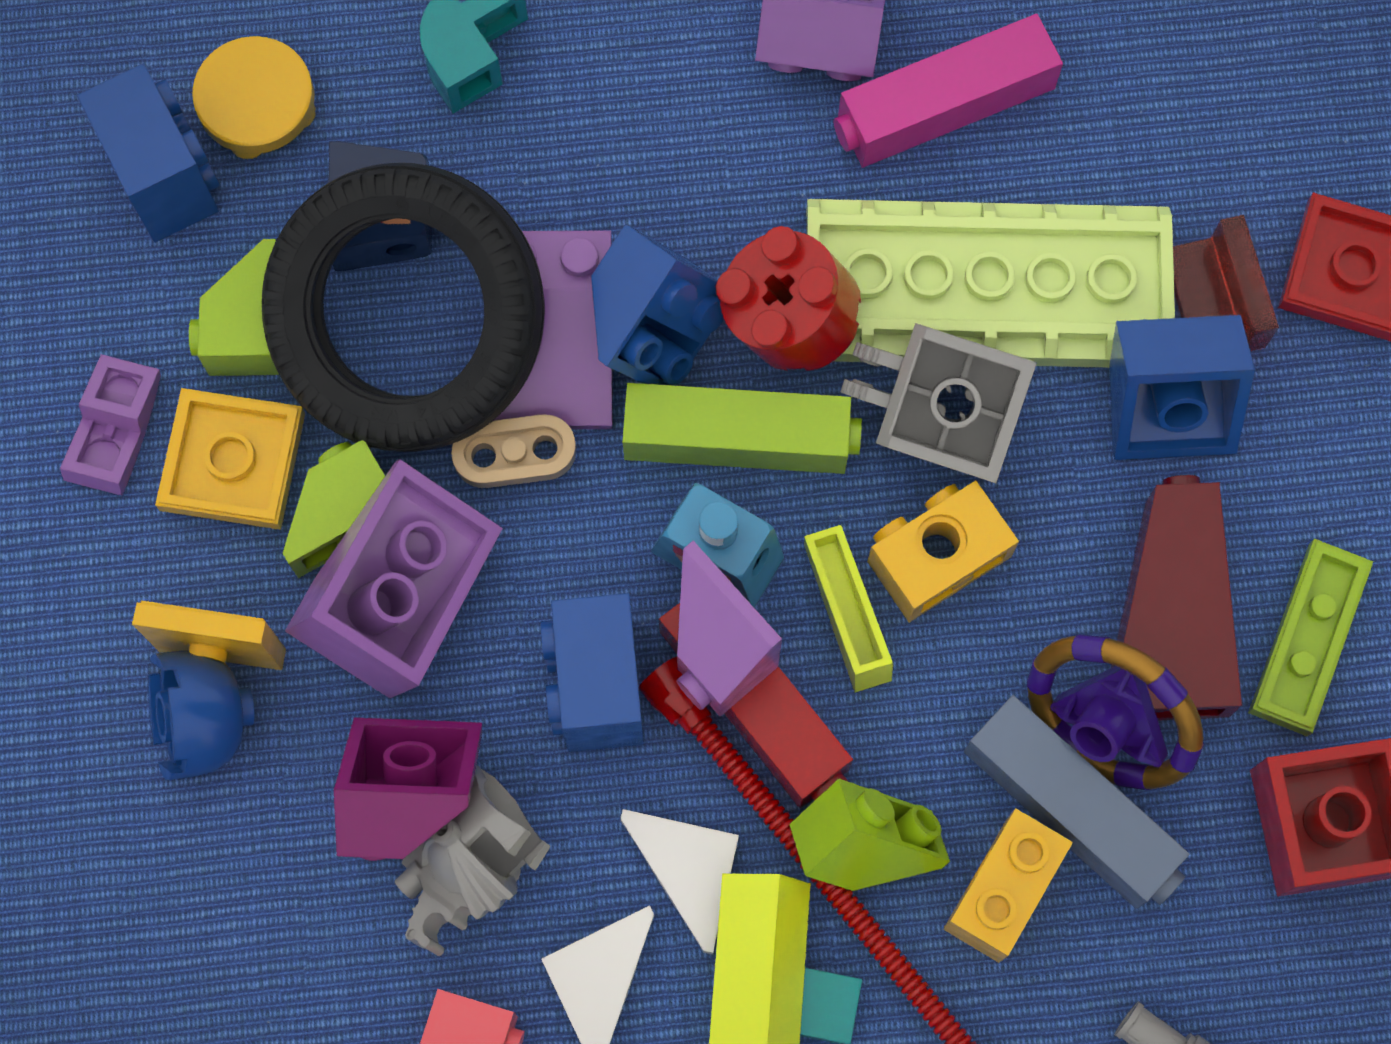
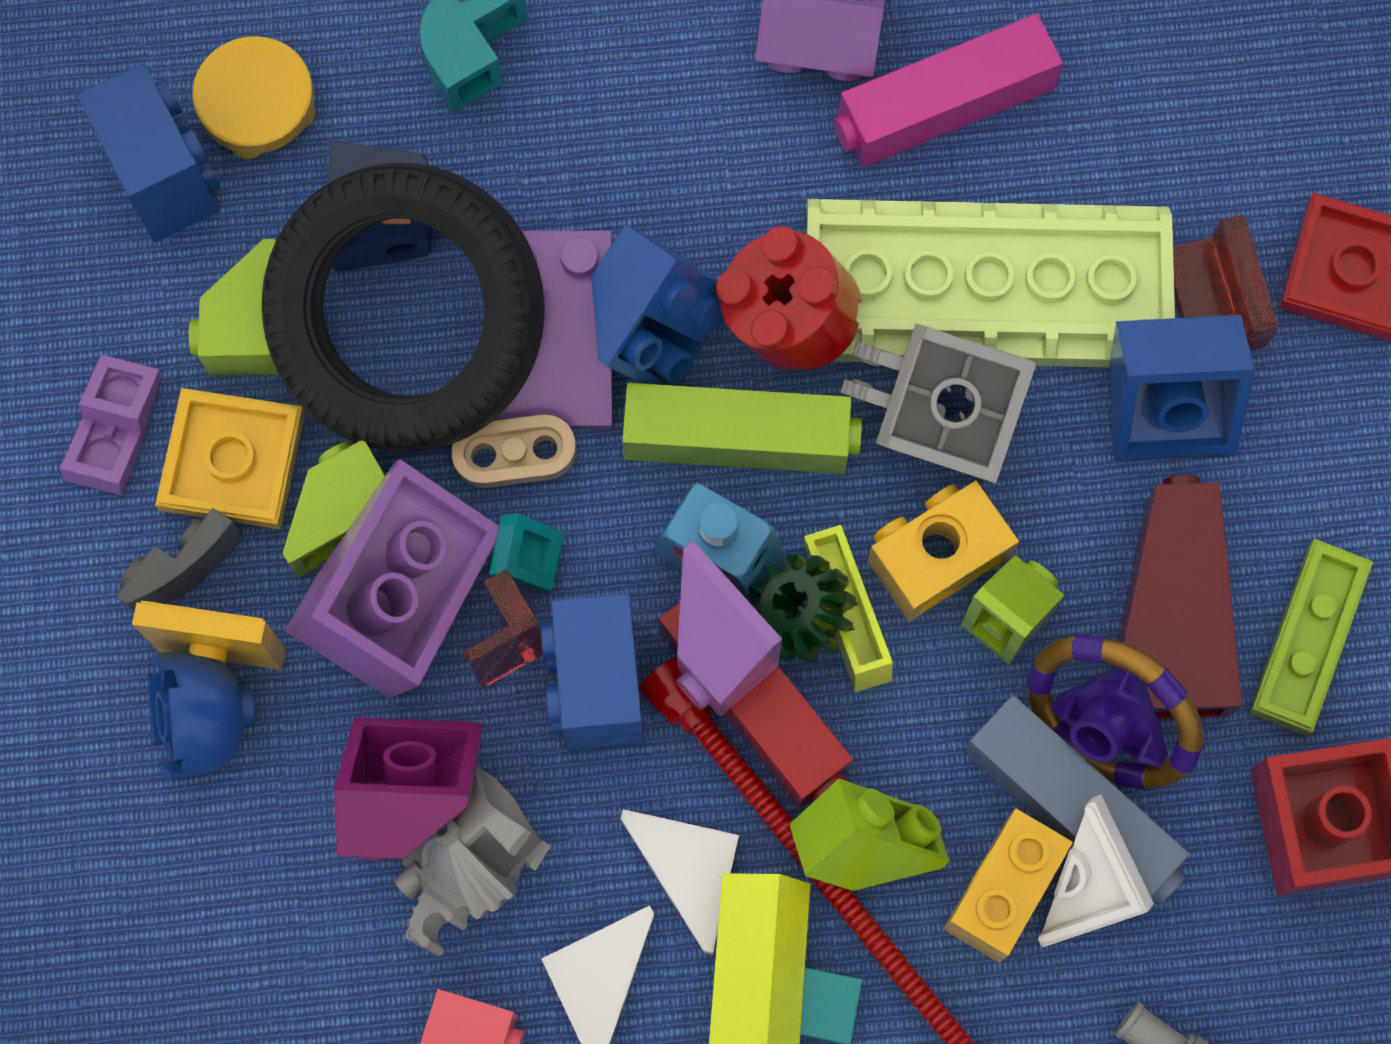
(167, 579): none -> dark grey slope
(513, 645): none -> clear red panel
(527, 552): none -> teal tile
(824, 608): none -> dark green gear
(1012, 607): none -> lime slope
(1096, 882): none -> white tile

